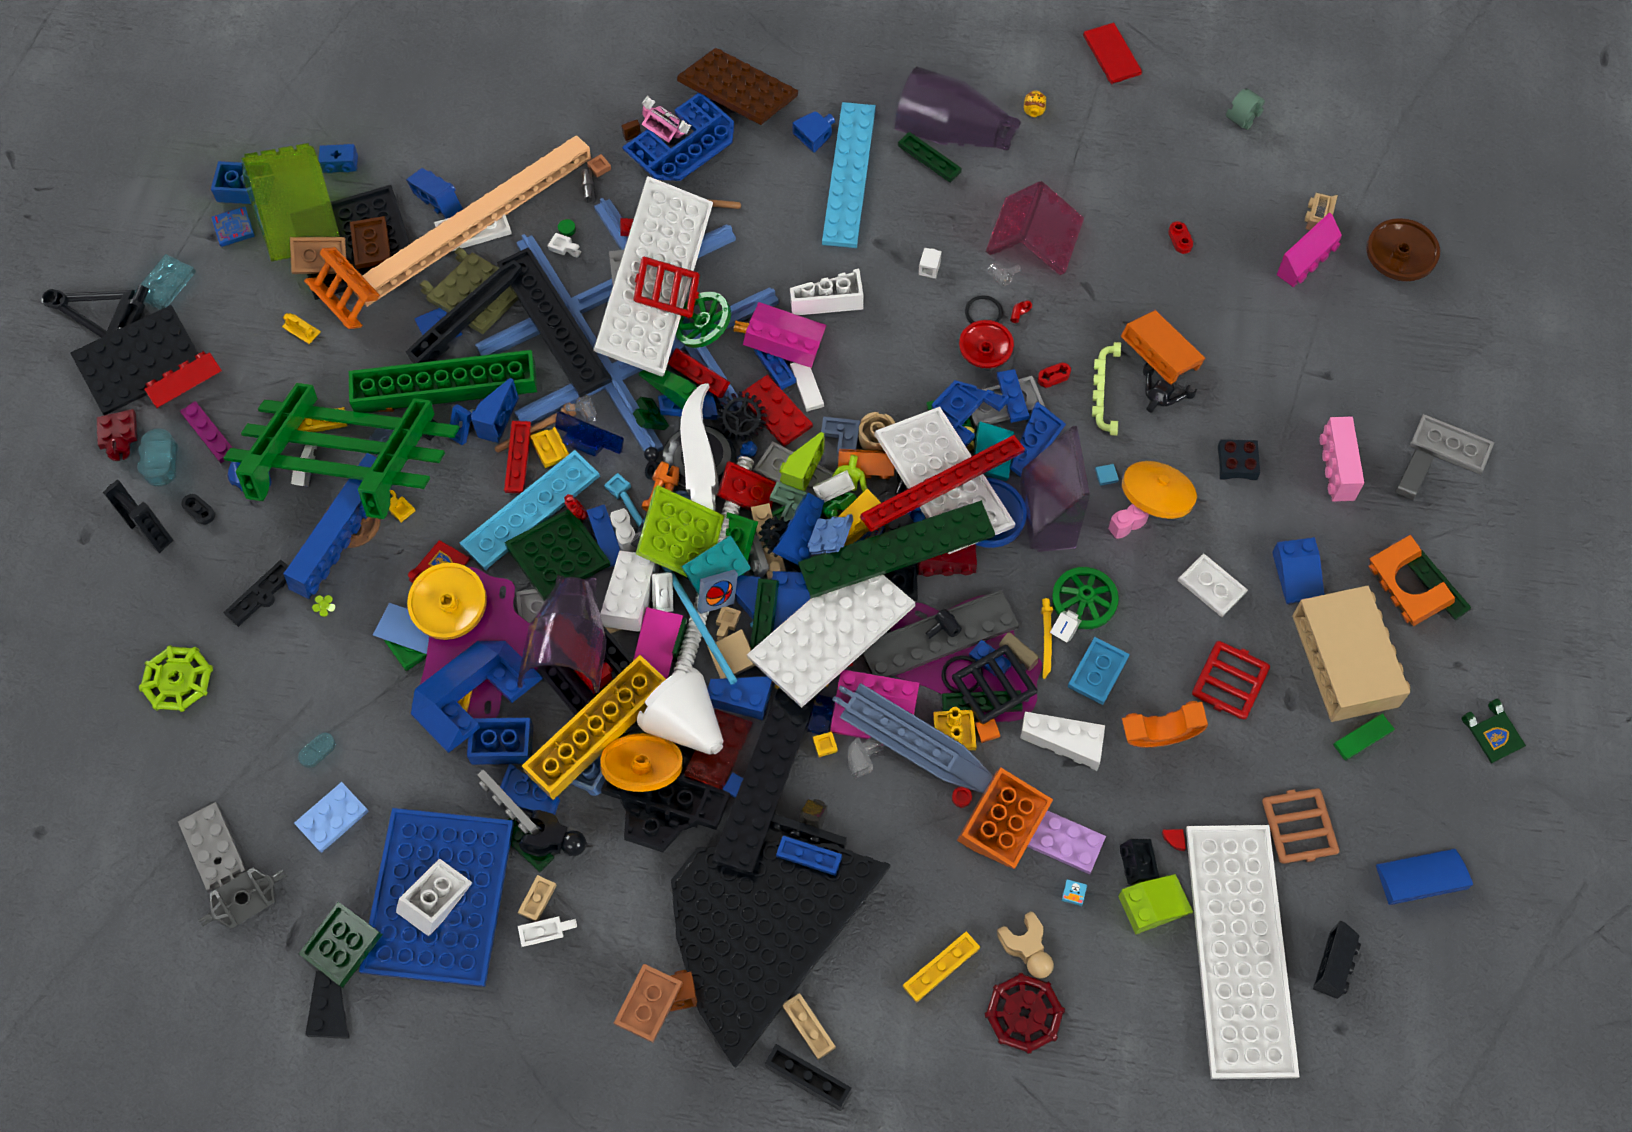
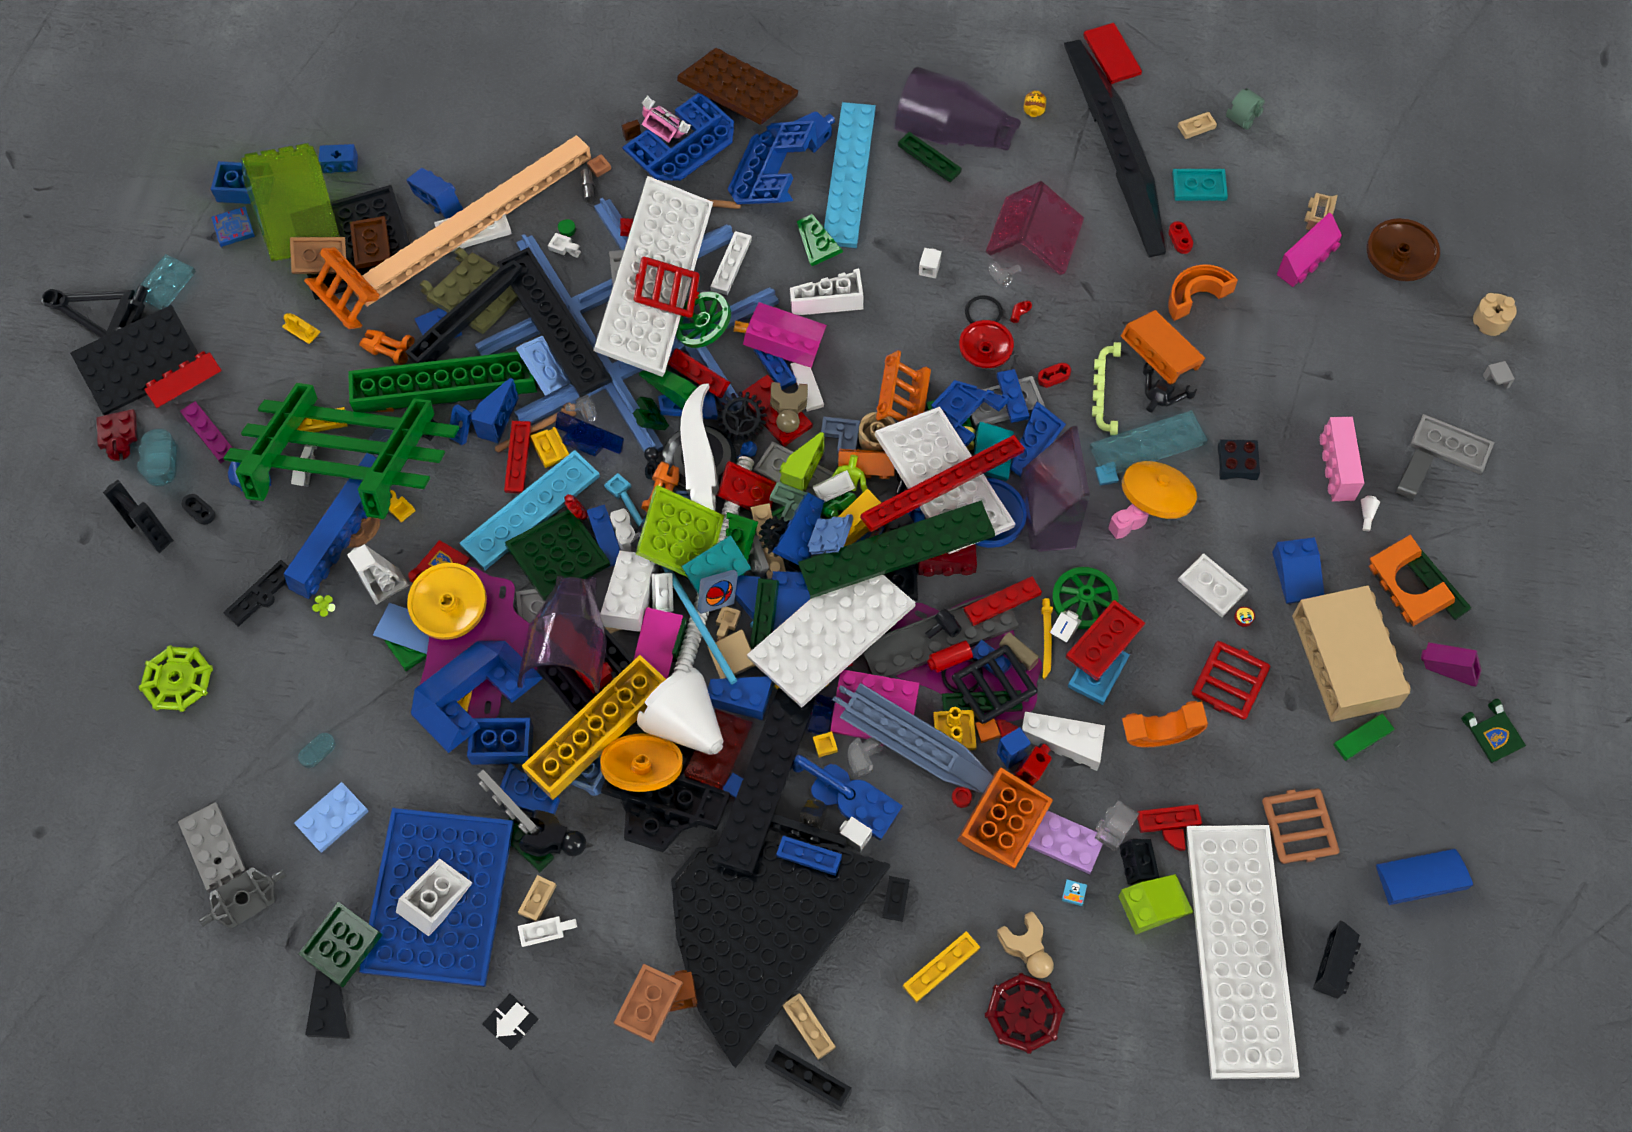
(375, 343): none -> orange piece
(376, 573): none -> white wedge
(510, 1021): none -> black sticker
(543, 365): none -> light blue plate
(731, 263): none -> white plate
(757, 173): none -> blue slope
(788, 406): none -> dark tan piece
(817, 241): none -> wing
(834, 787): none -> blue plate
(856, 833): none -> white brick
(896, 898): none -> black plate
(917, 390): none -> orange fence
(950, 656): none -> red brick
(1002, 601): none -> red plate
(1005, 727): none -> red tile
(1012, 747): none -> blue panel
(1033, 764): none -> red torso
(1105, 640): none -> red plate
(1116, 825): none -> clear brick
(1123, 145): none -> black wedge
(1148, 443): none -> clear light blue plate
(1169, 818): none -> red plate
(1197, 125): none -> tan plate
(1198, 279): none -> orange brick
(1199, 185): none -> teal tile
(1244, 616): none -> tile
(1369, 507): none -> white cone
(1453, 662): none -> magenta slope
(1494, 314): none -> tan brick
(1500, 373): none -> light grey panel

